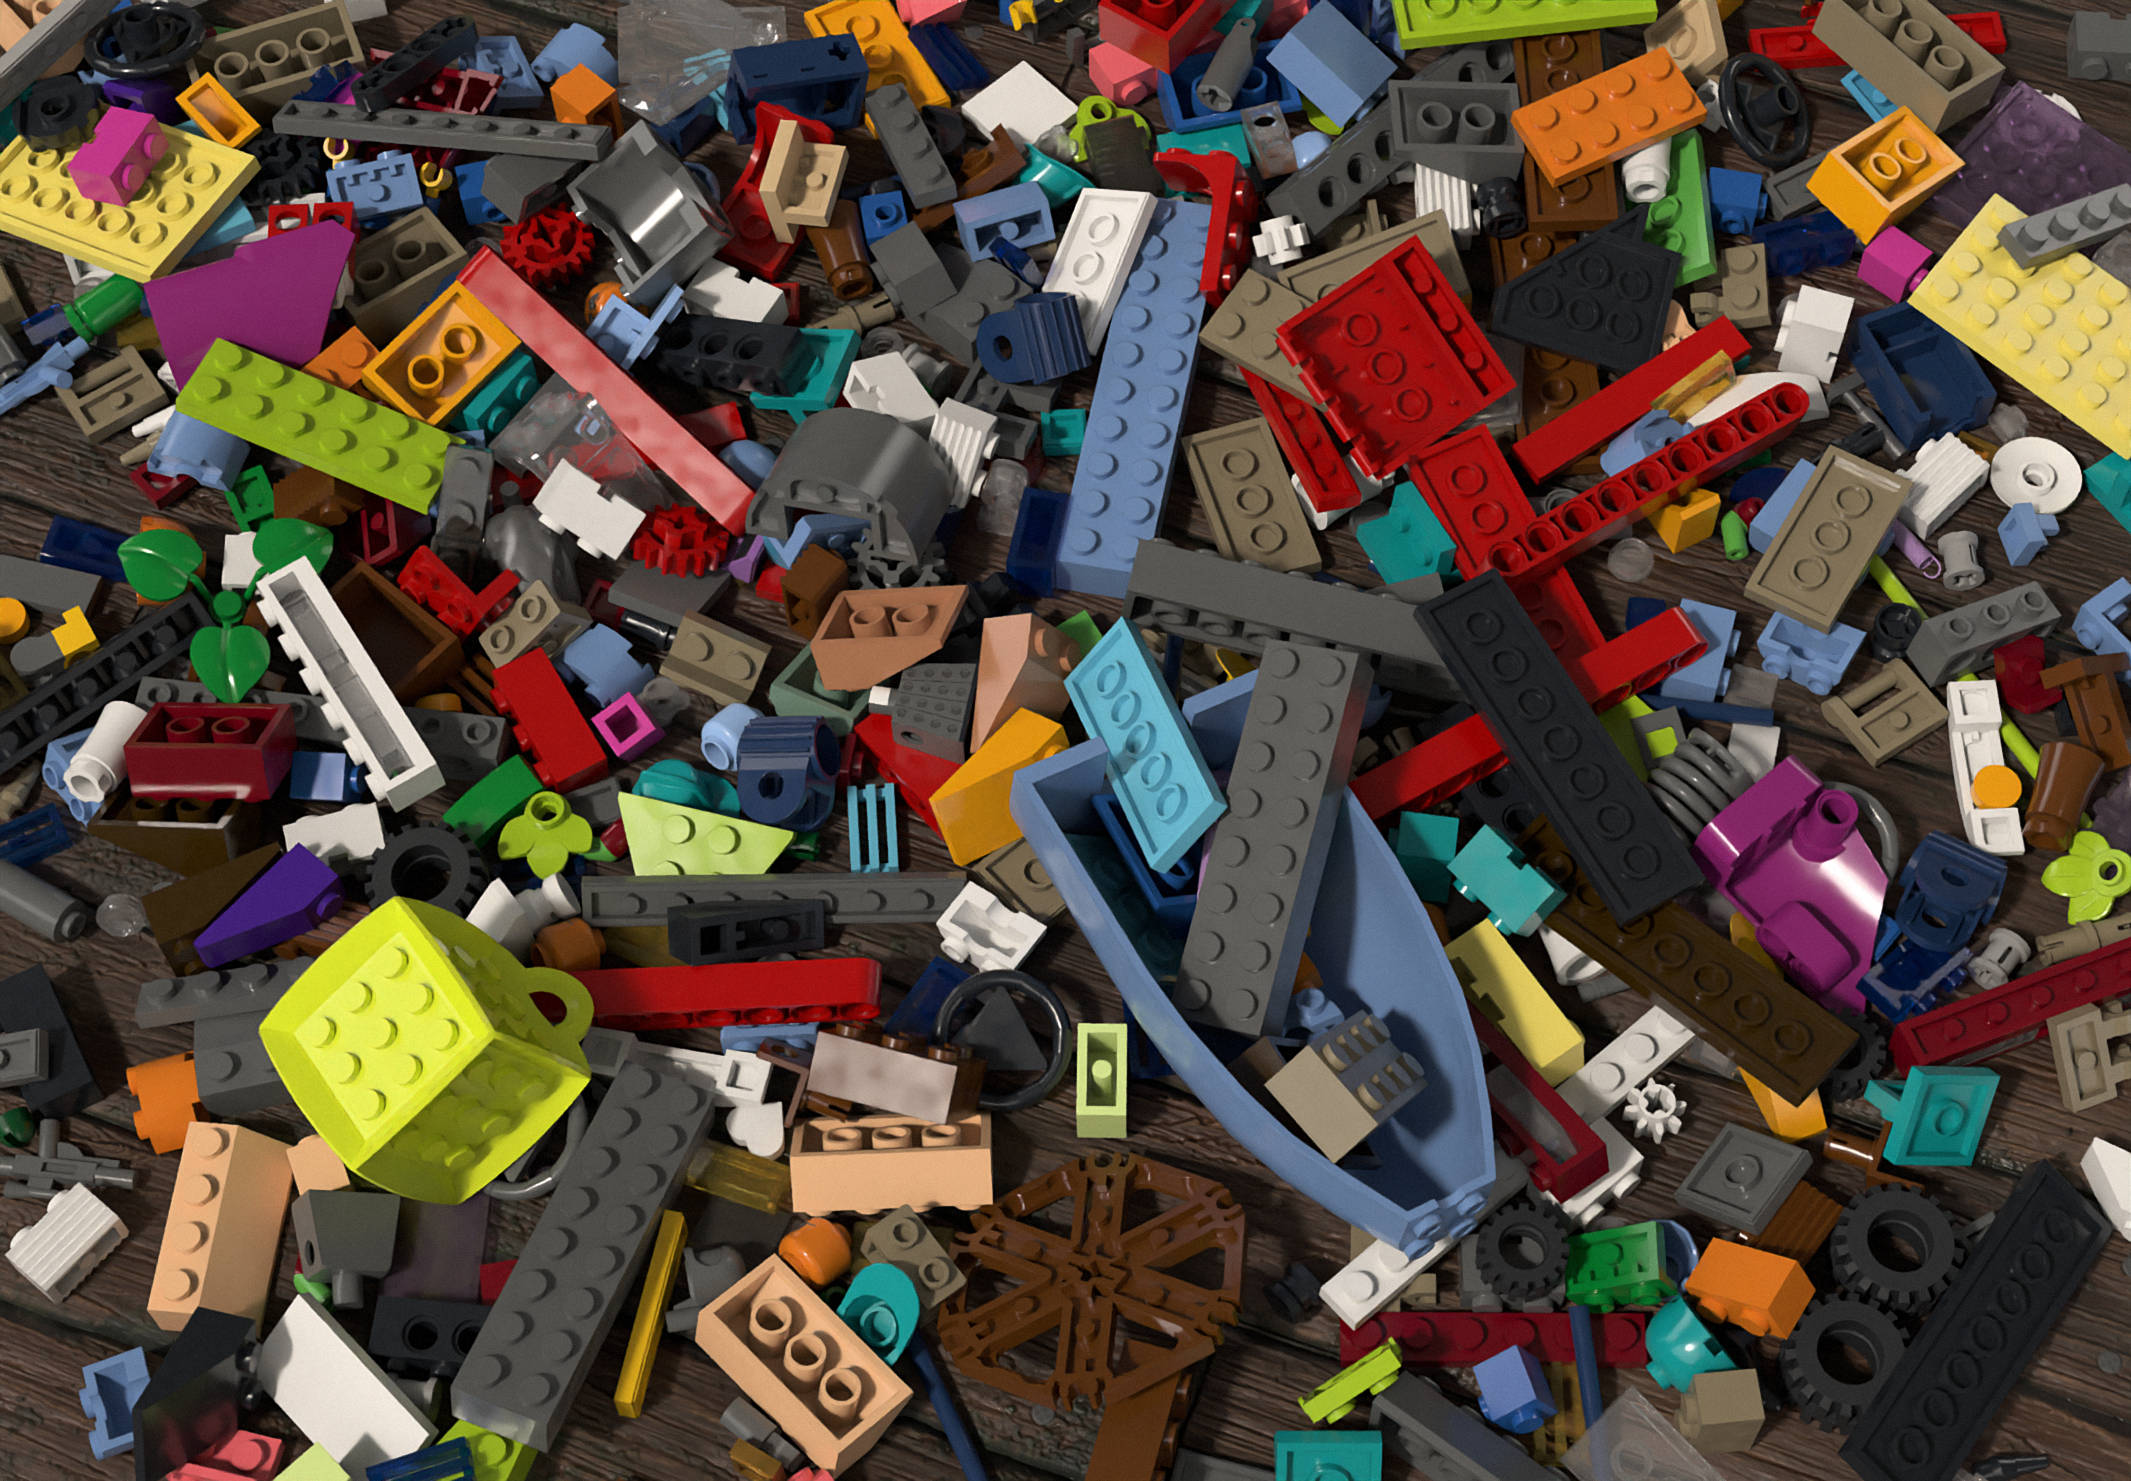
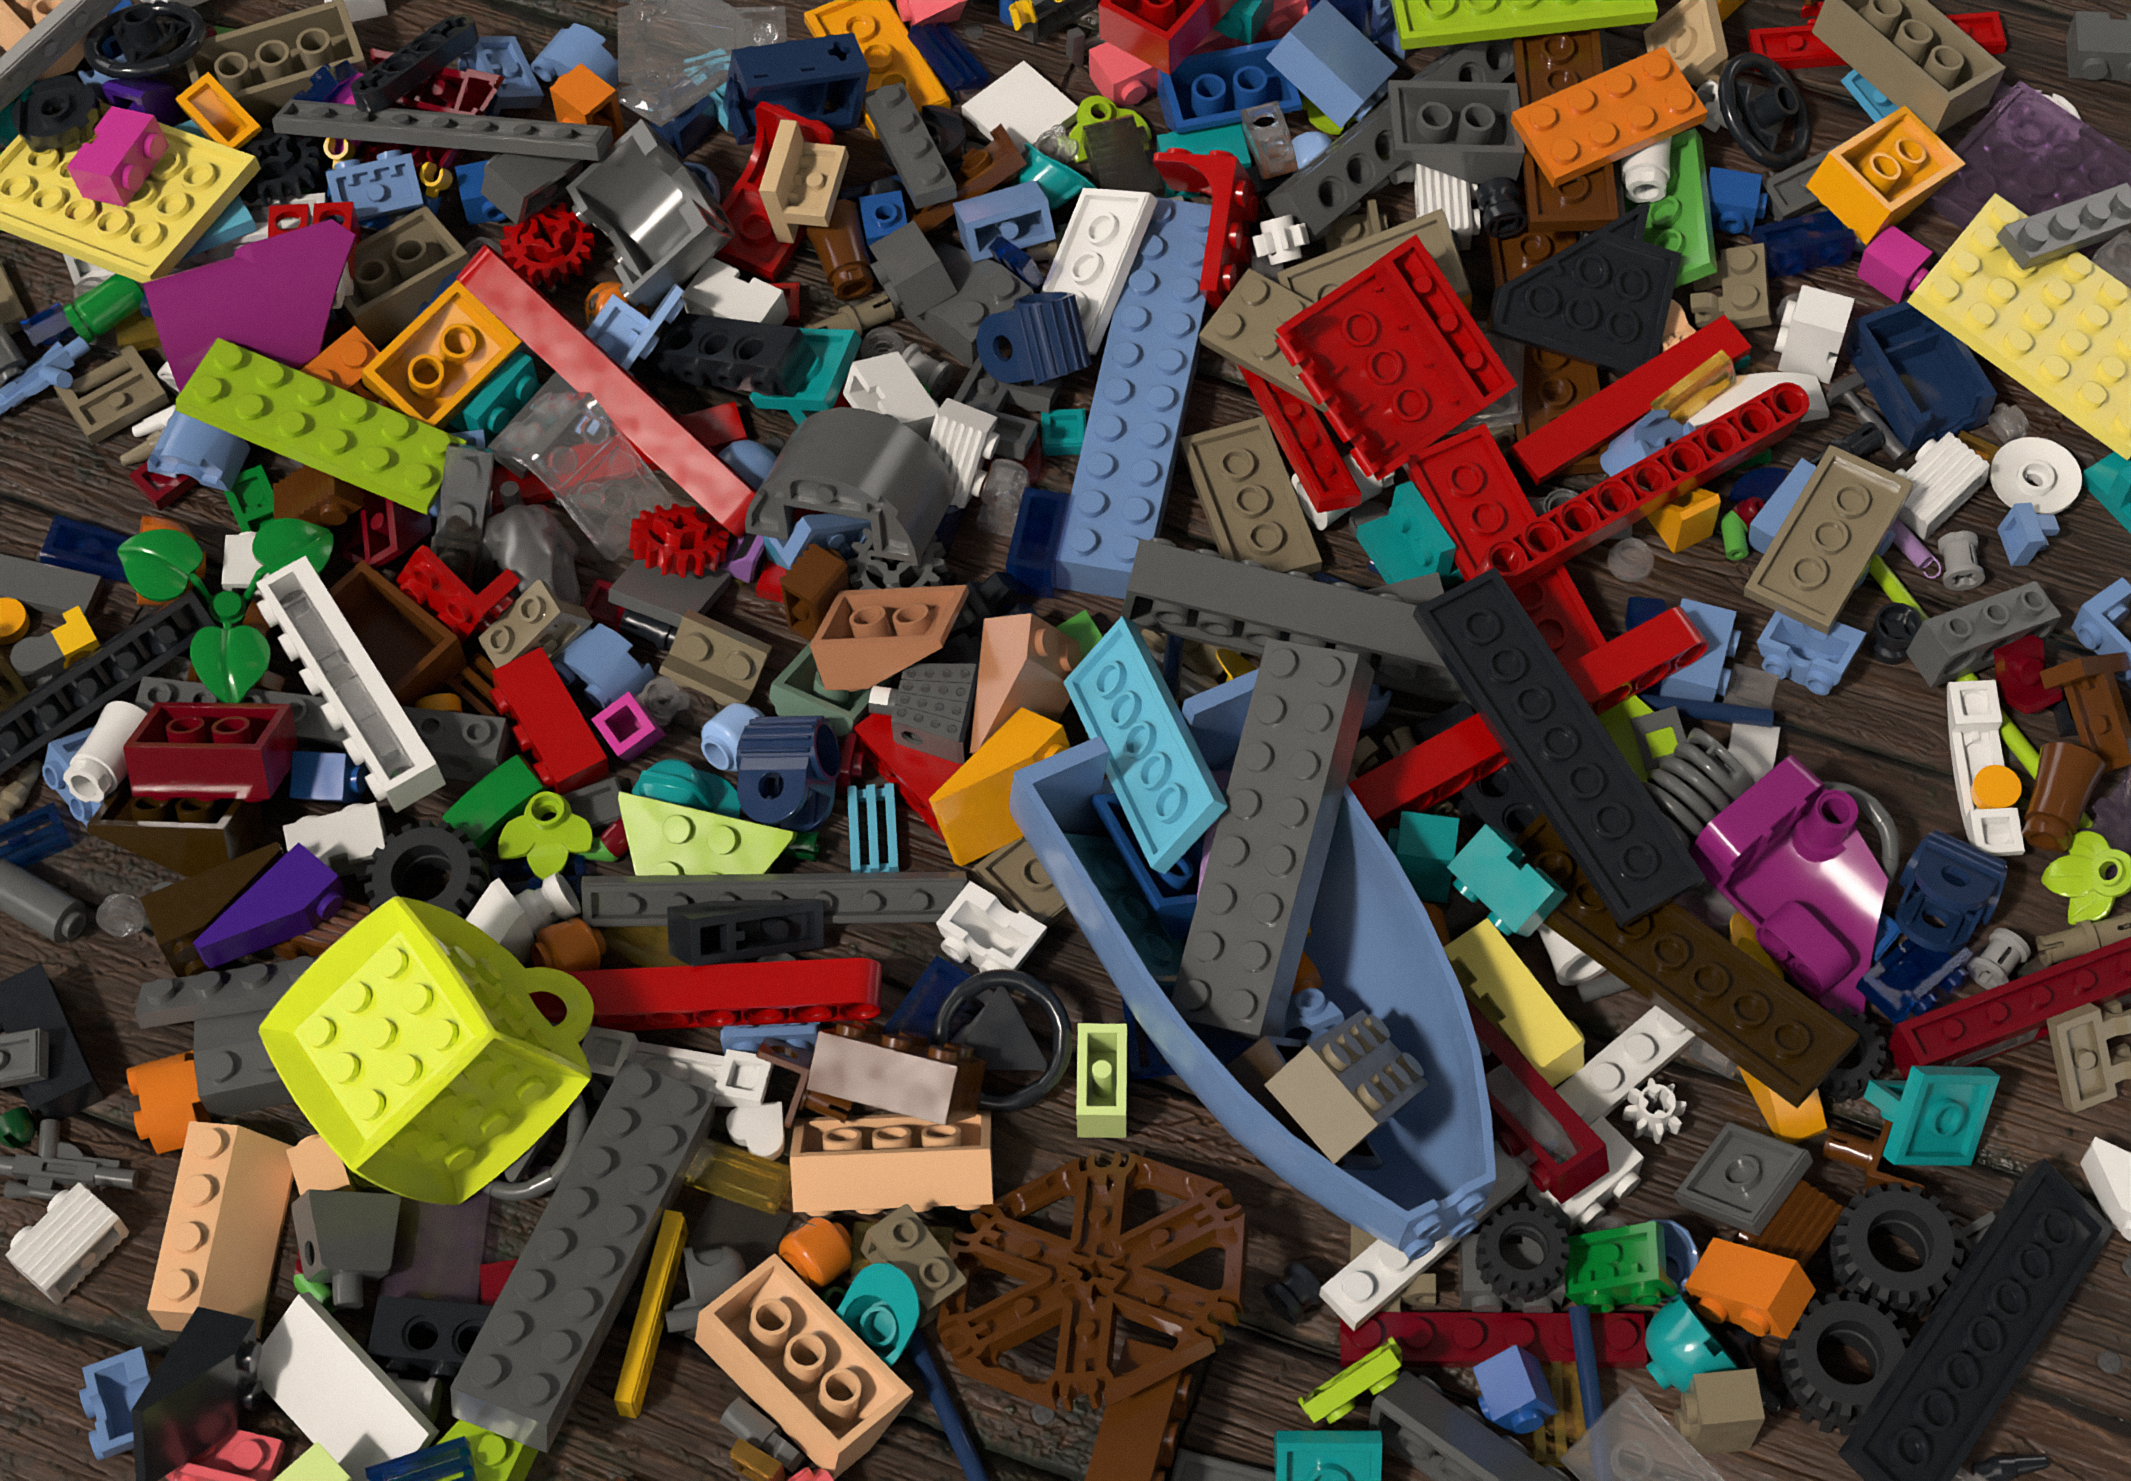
(574, 503): white brick -> none
(1229, 67): dark grey piece -> none
(1894, 722): dark tan plate -> none

